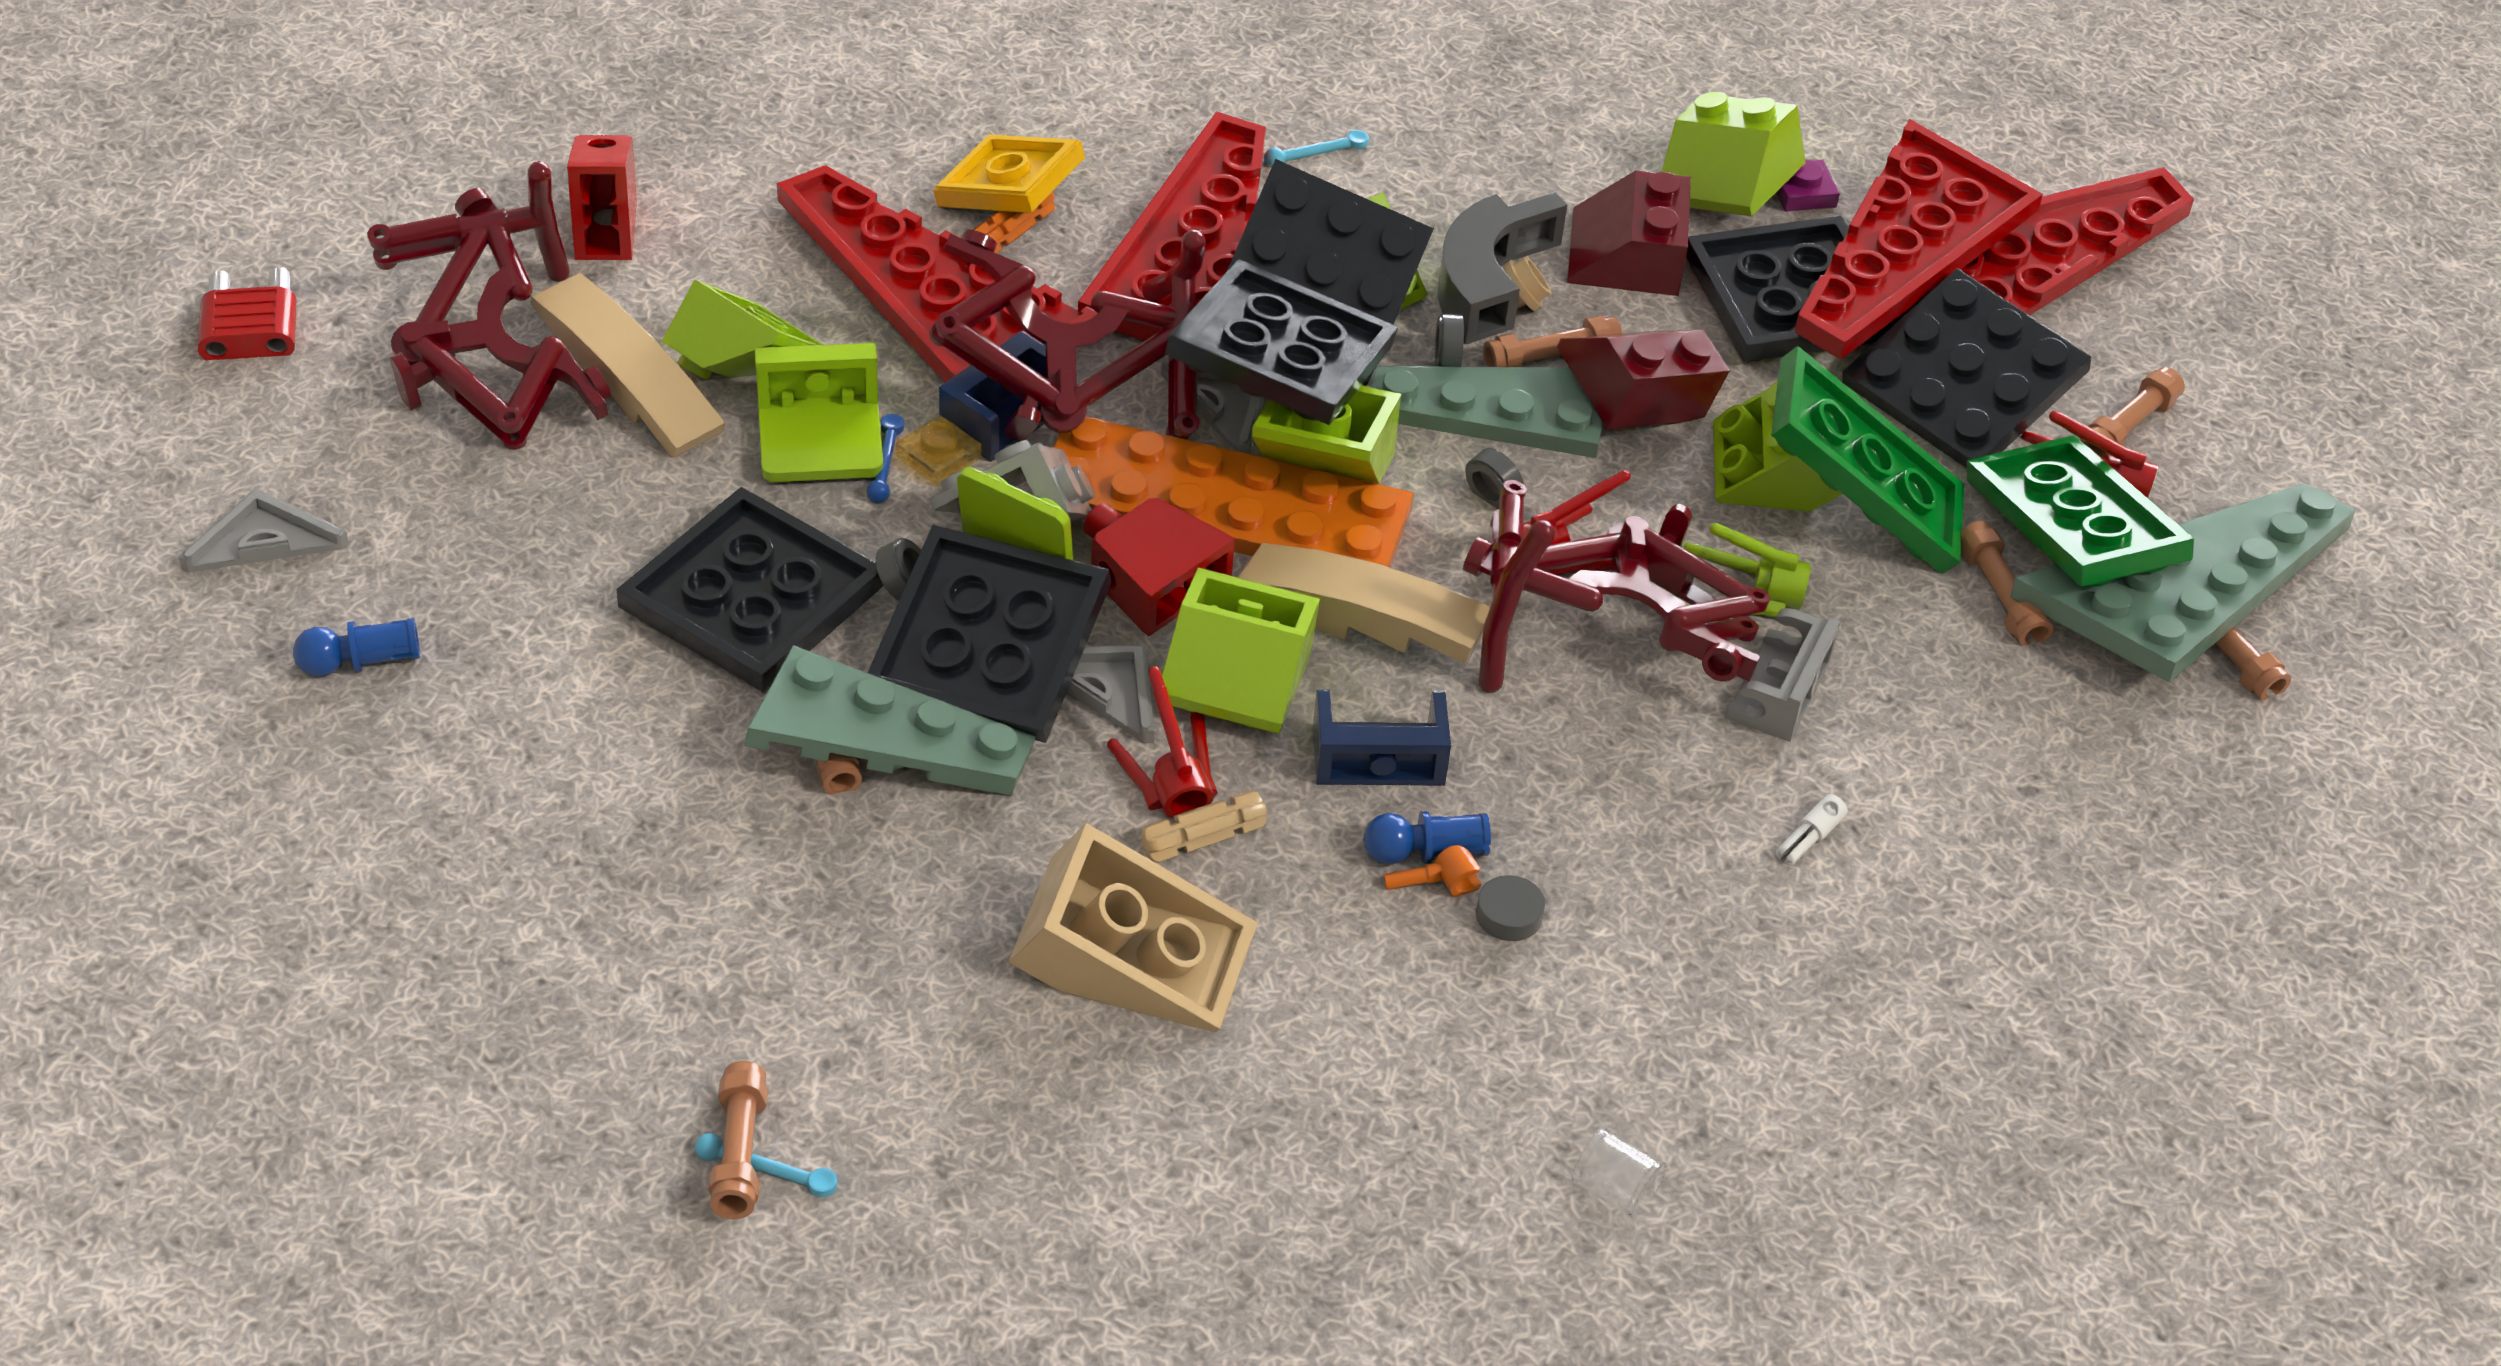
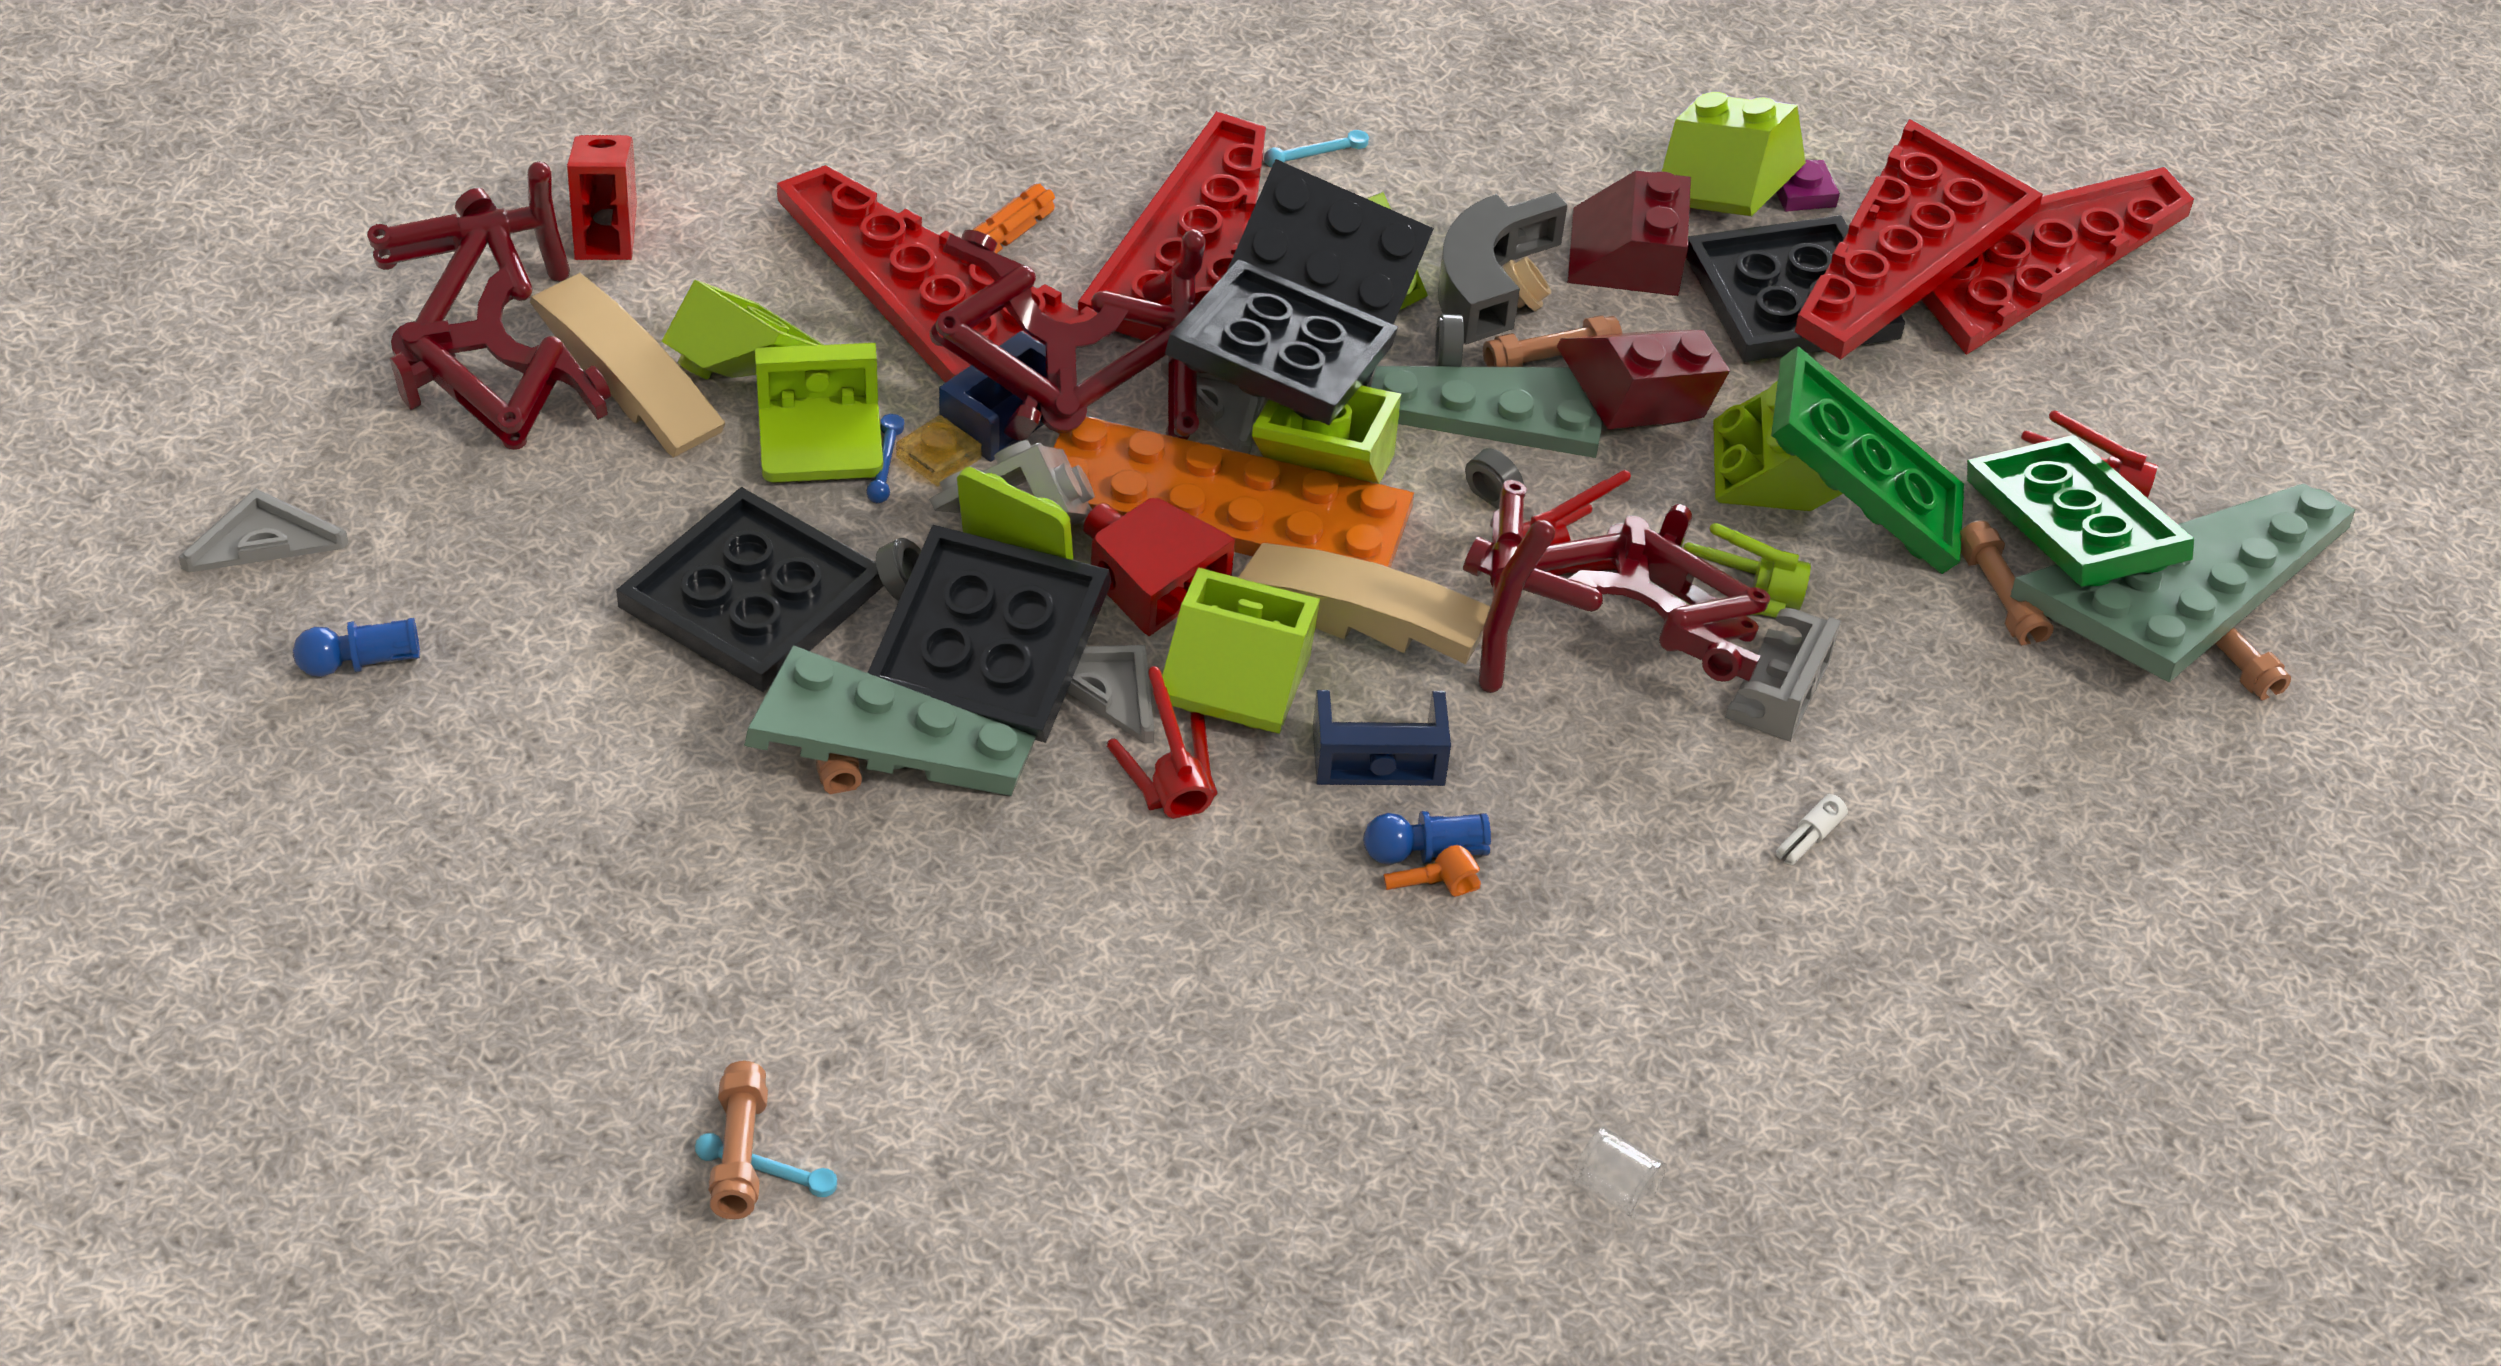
(247, 319): red piece -> none
(1009, 173): yellow tile -> none
(1132, 934): tan slope -> none
(1204, 826): tan axle -> none
(1510, 908): dark grey tile -> none
(1966, 369): black plate -> none
(2157, 391): nougat bar -> none

